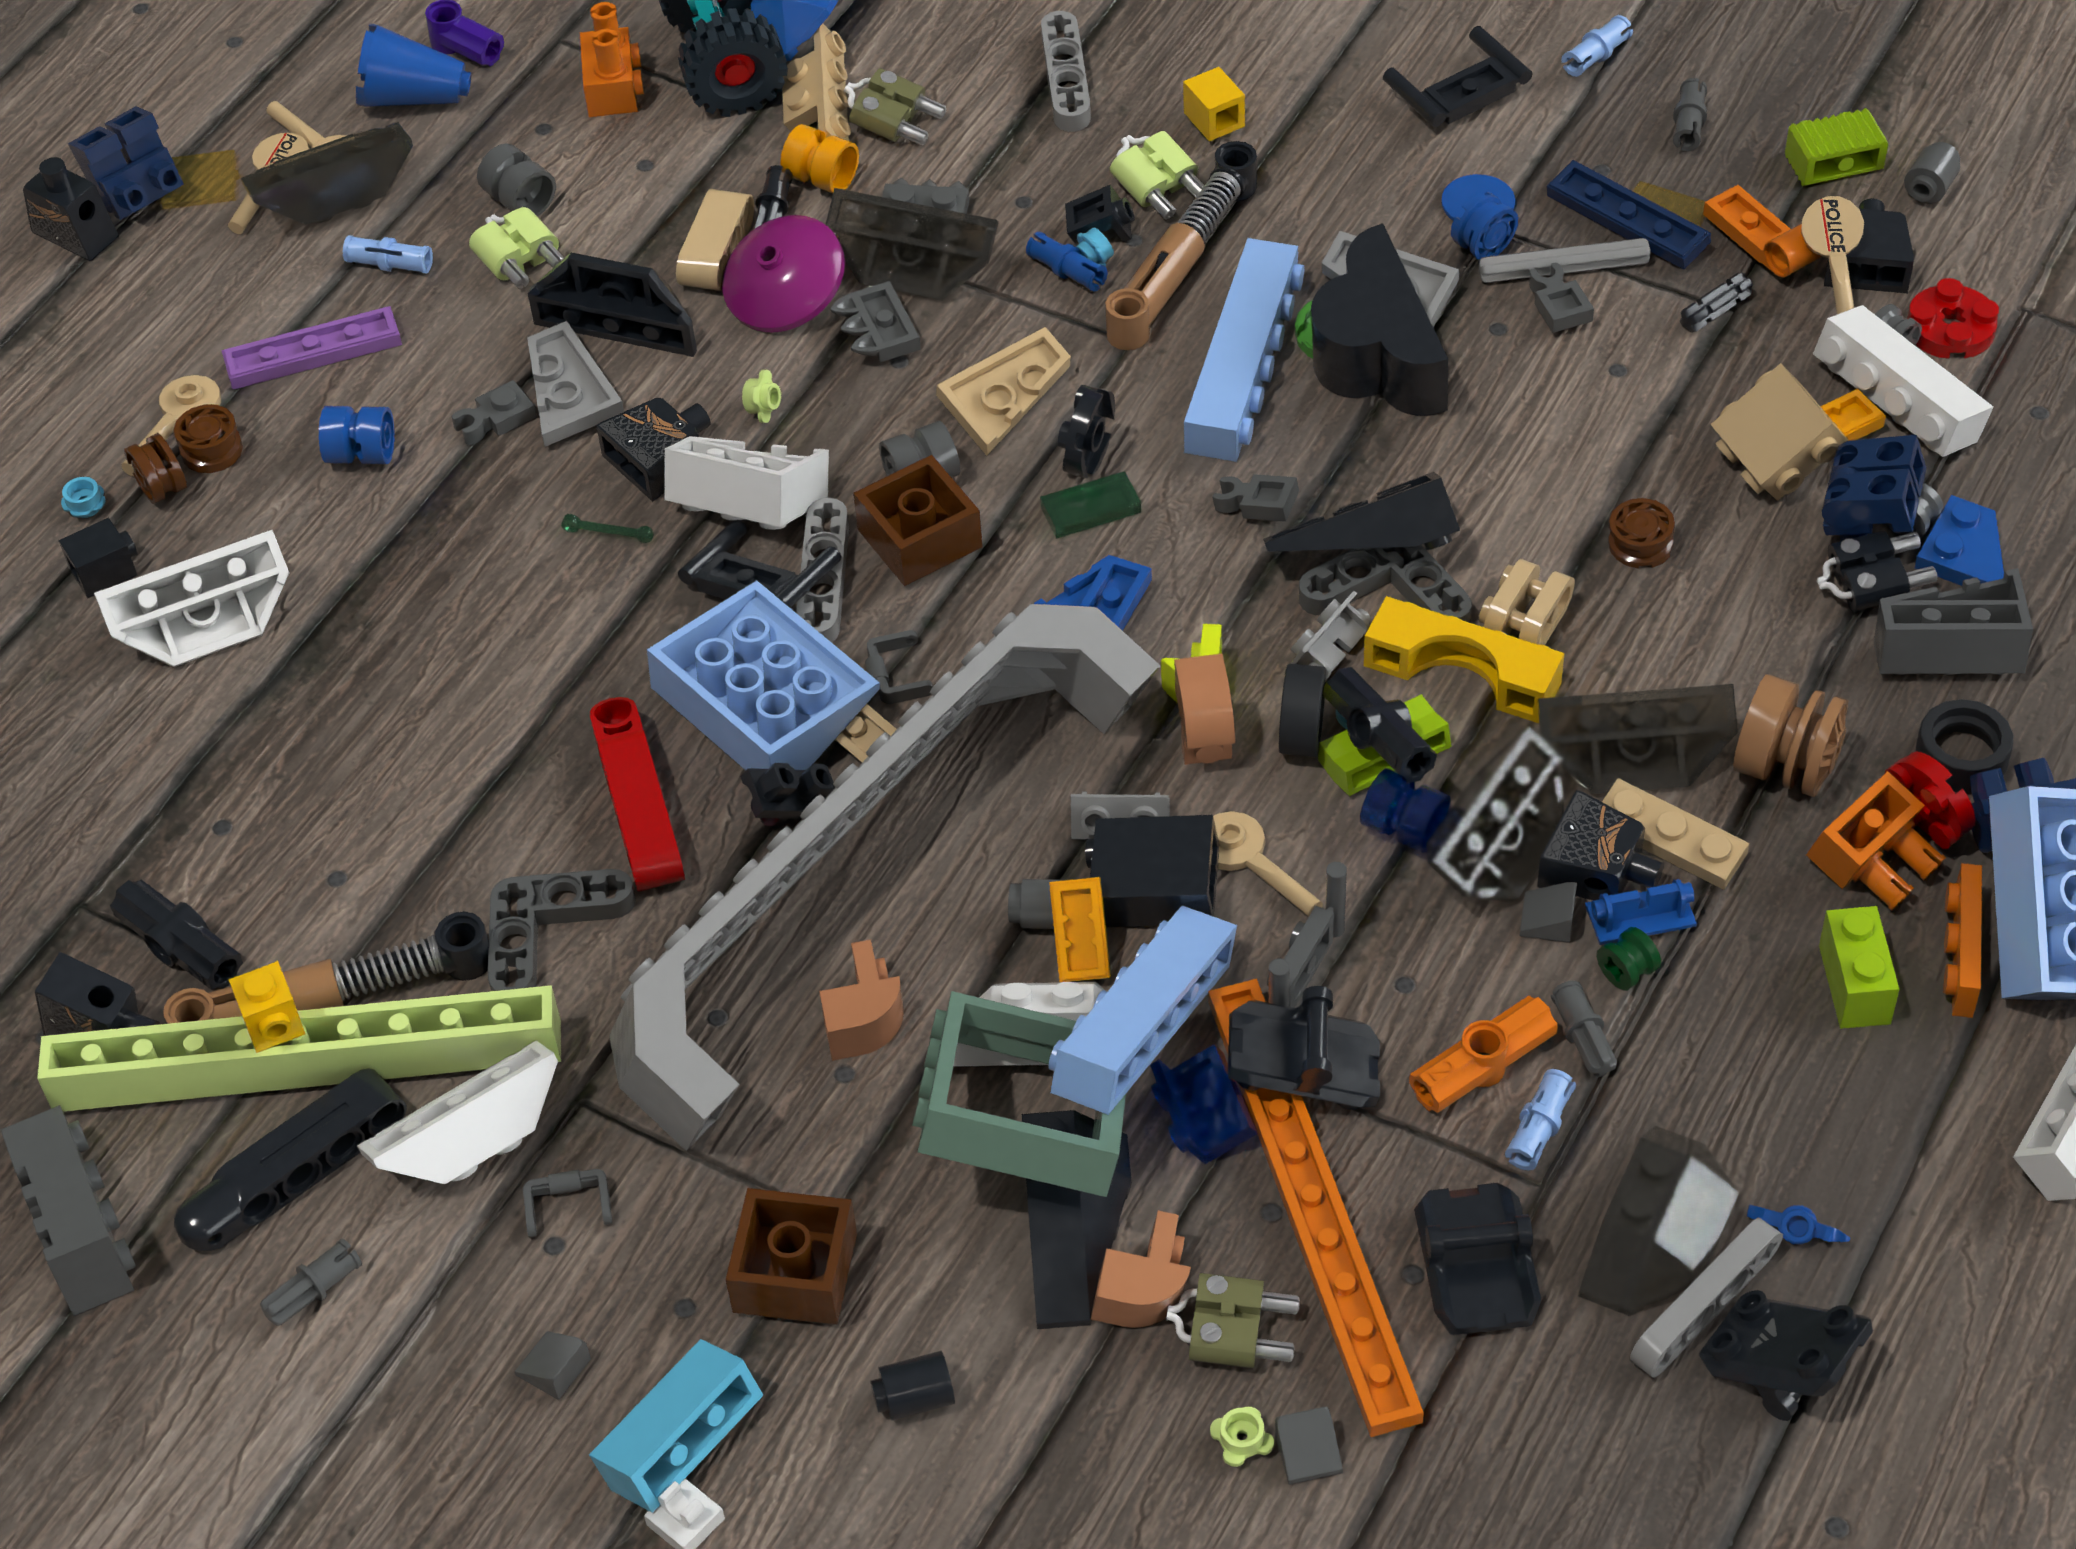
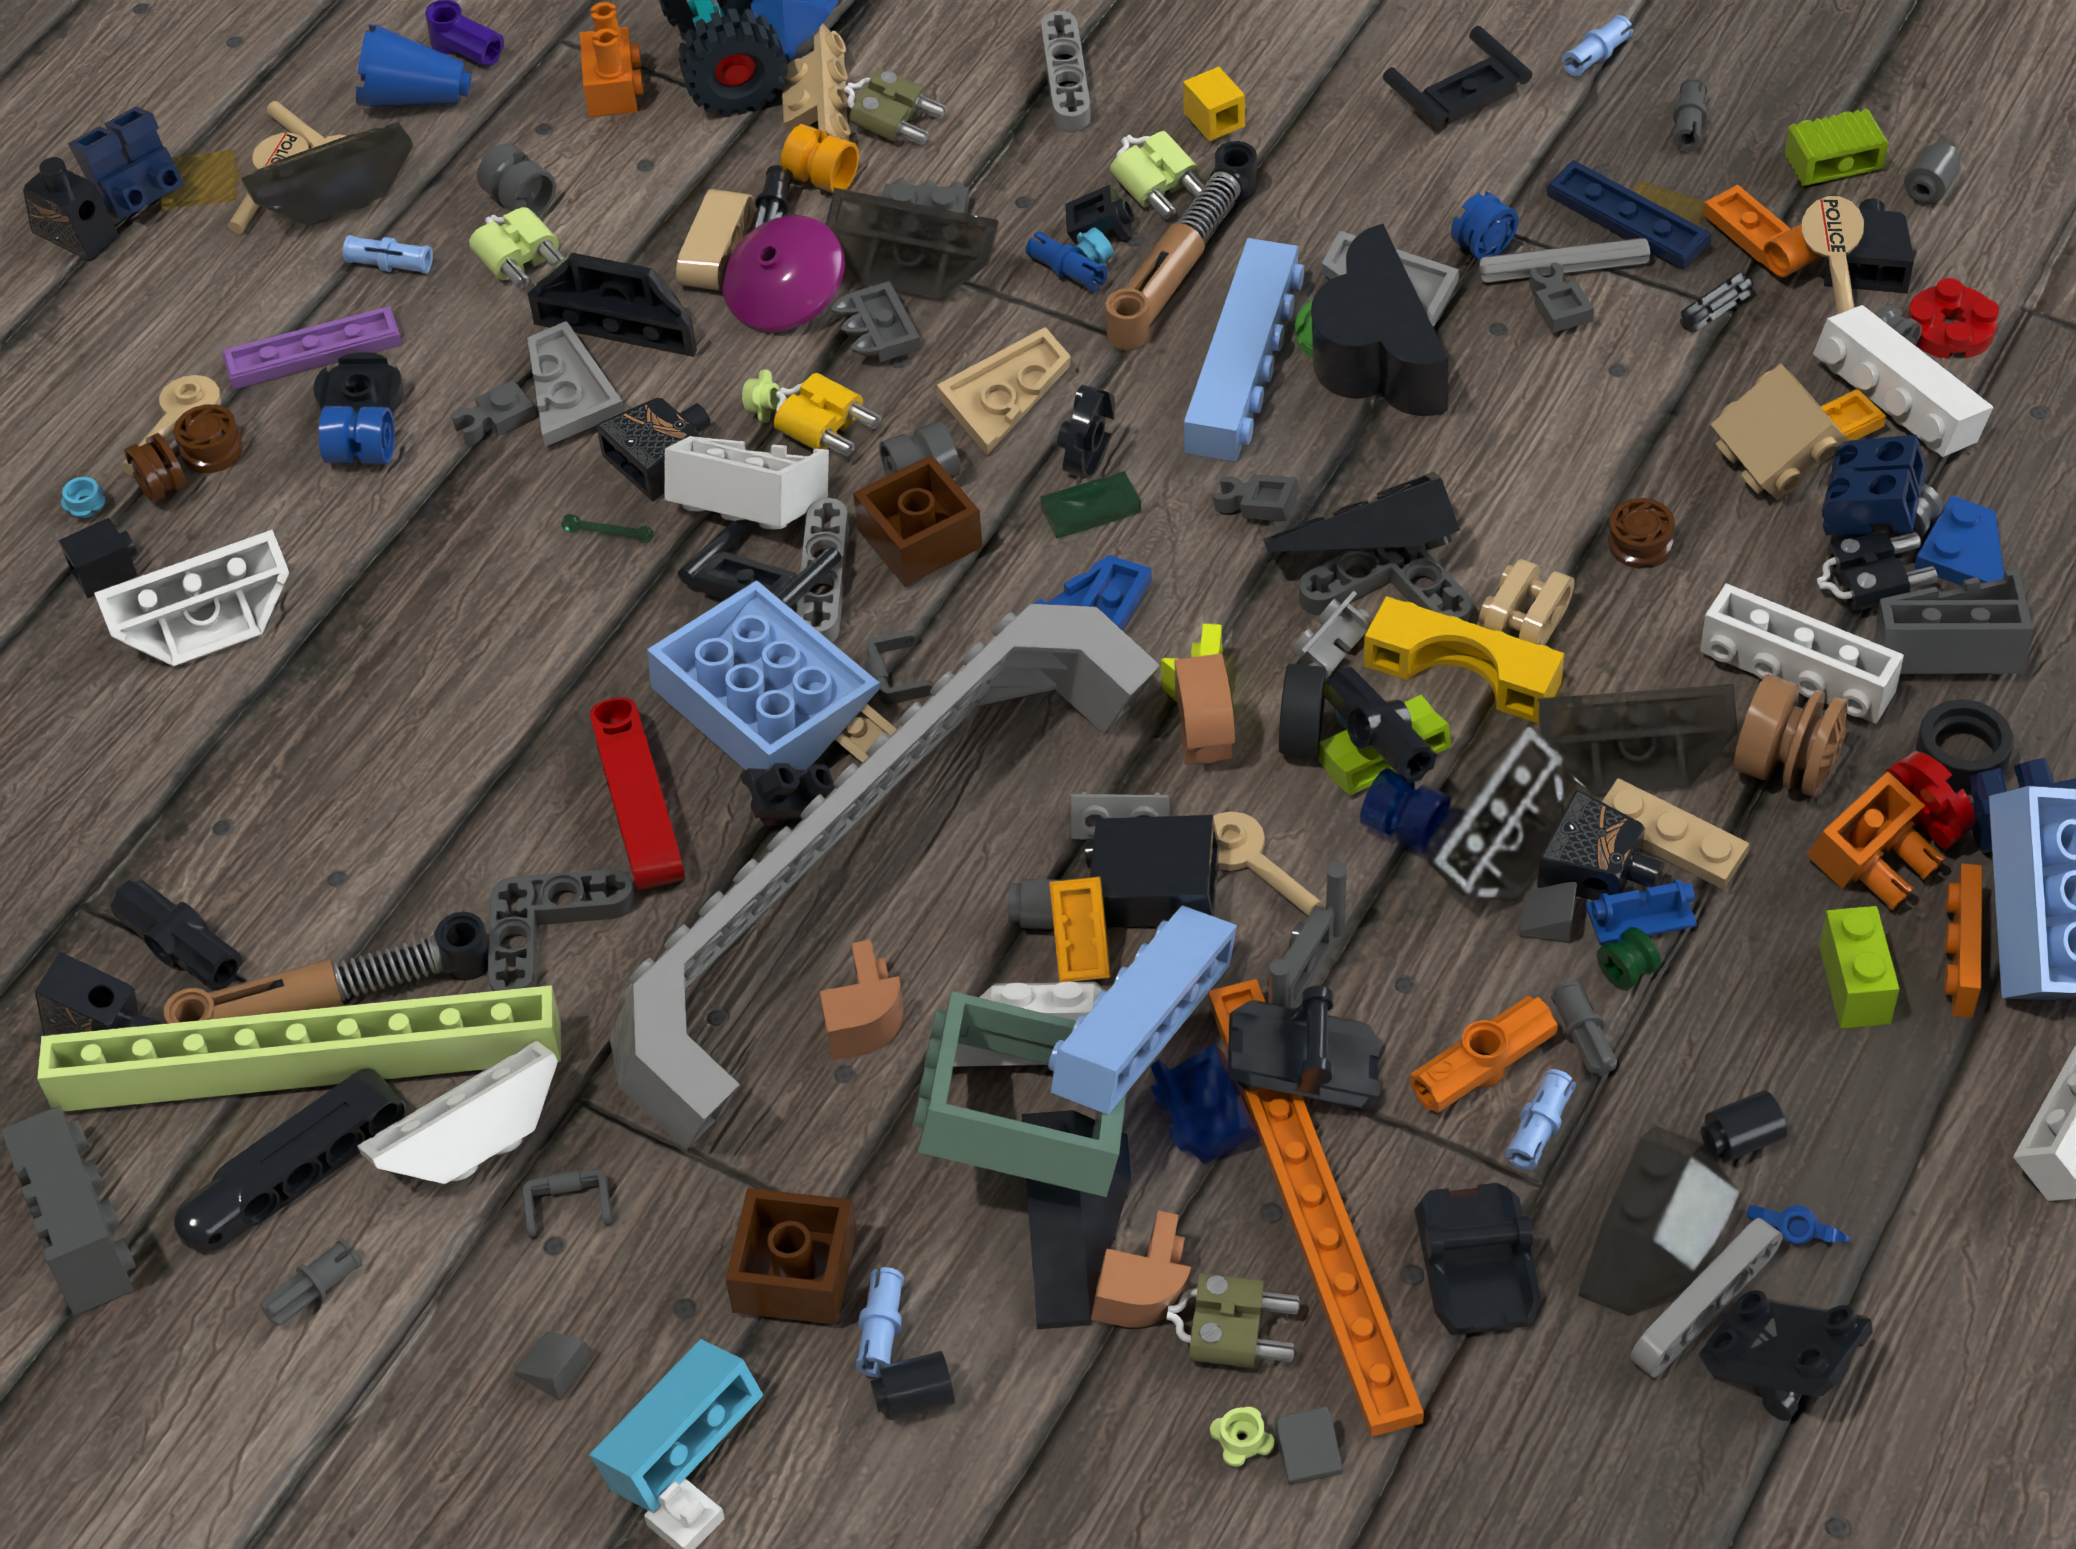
(267, 1006): yellow brick -> none
(355, 370): none -> black plate
(820, 412): none -> yellow piece
(879, 1321): none -> light blue pin
(1465, 187): blue piece -> none
(1744, 1126): none -> black brick
(1802, 650): none -> white brick

